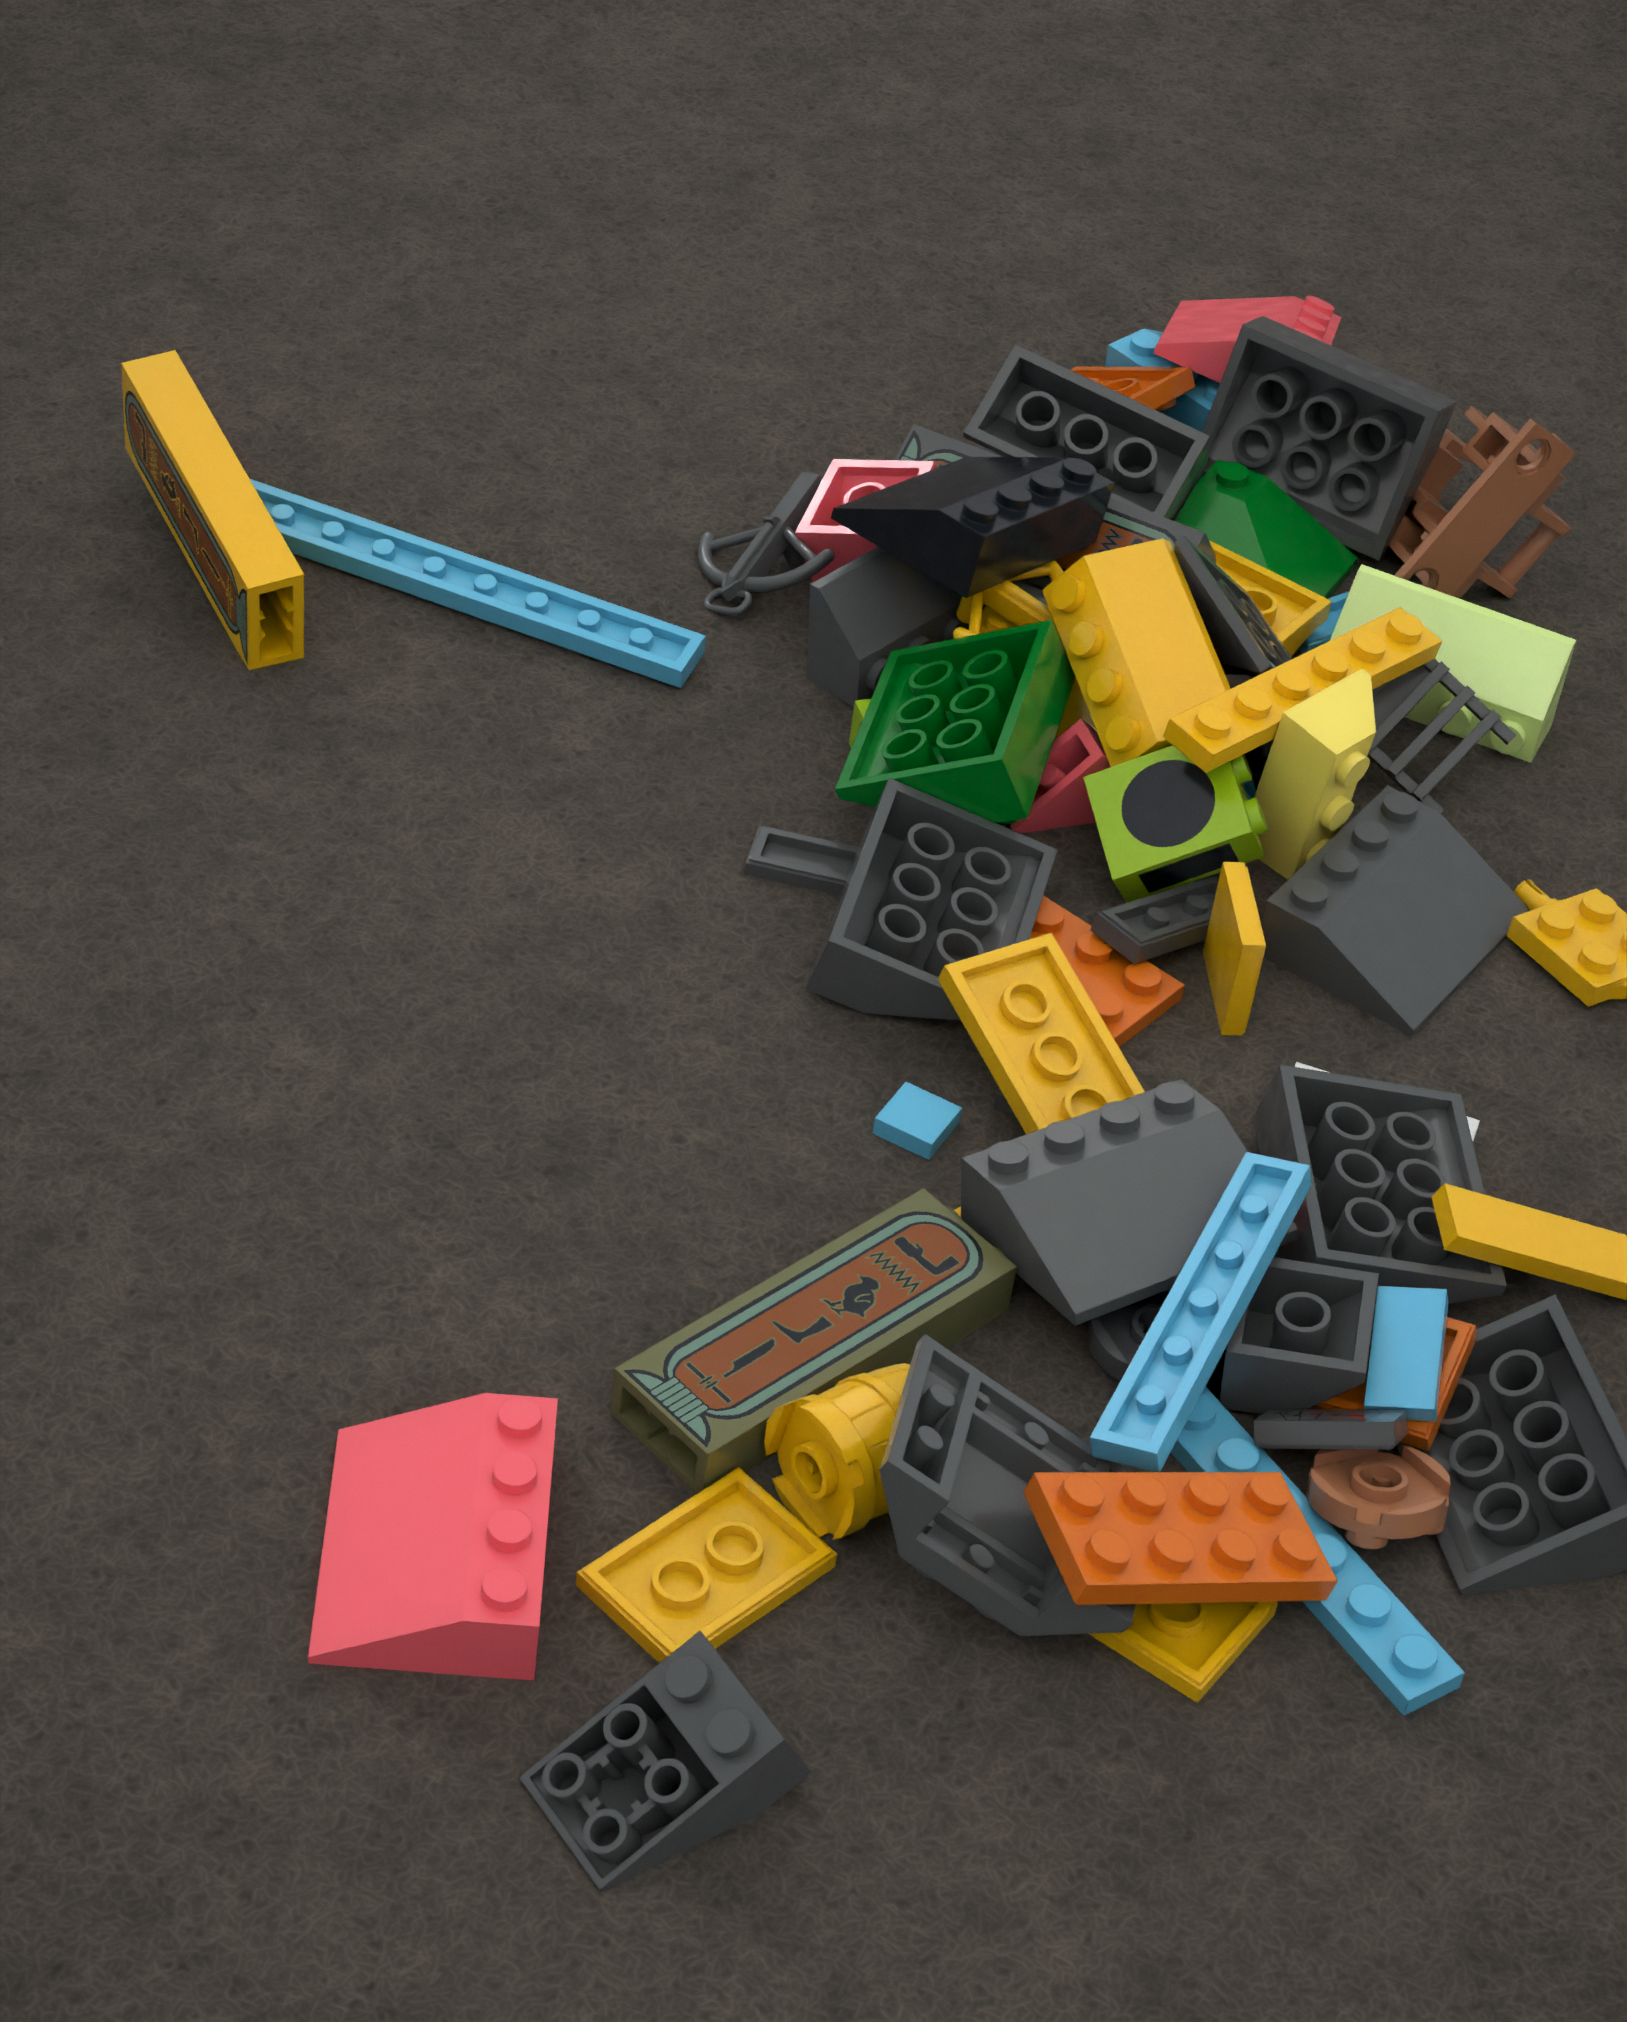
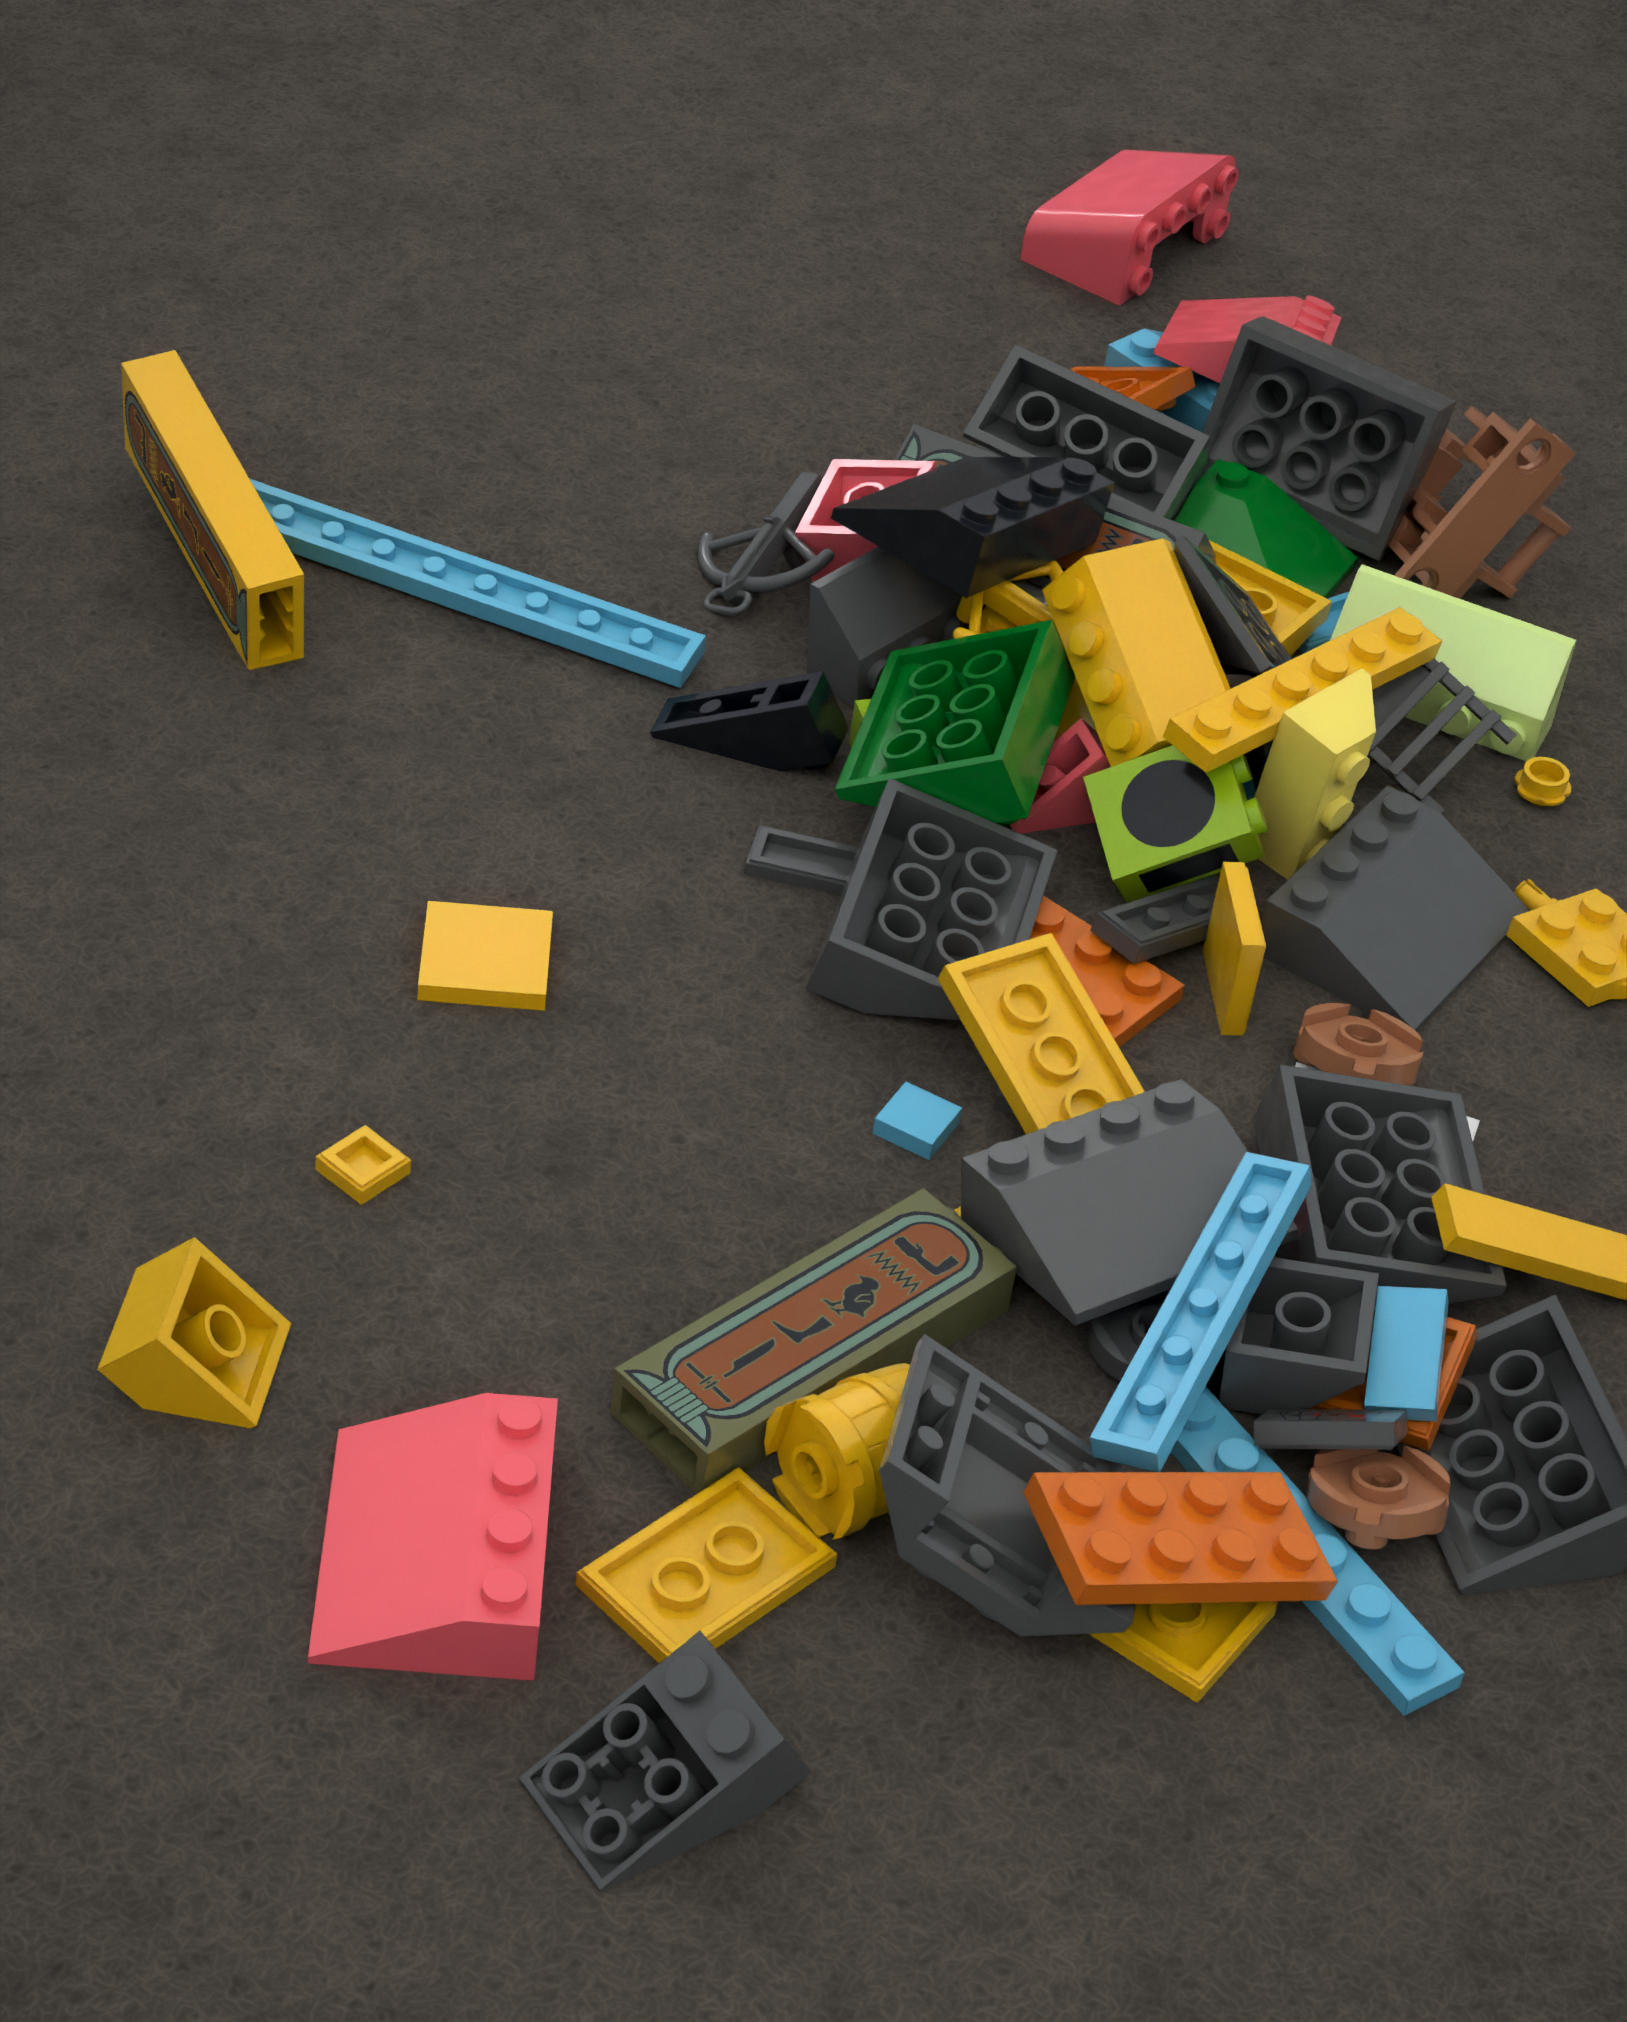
(195, 1339): none -> yellow slope
(363, 1164): none -> yellow tile
(485, 955): none -> yellow tile
(761, 723): none -> black slope
(1114, 216): none -> coral windscreen
(1359, 1047): none -> nougat plate
(1543, 781): none -> yellow plate

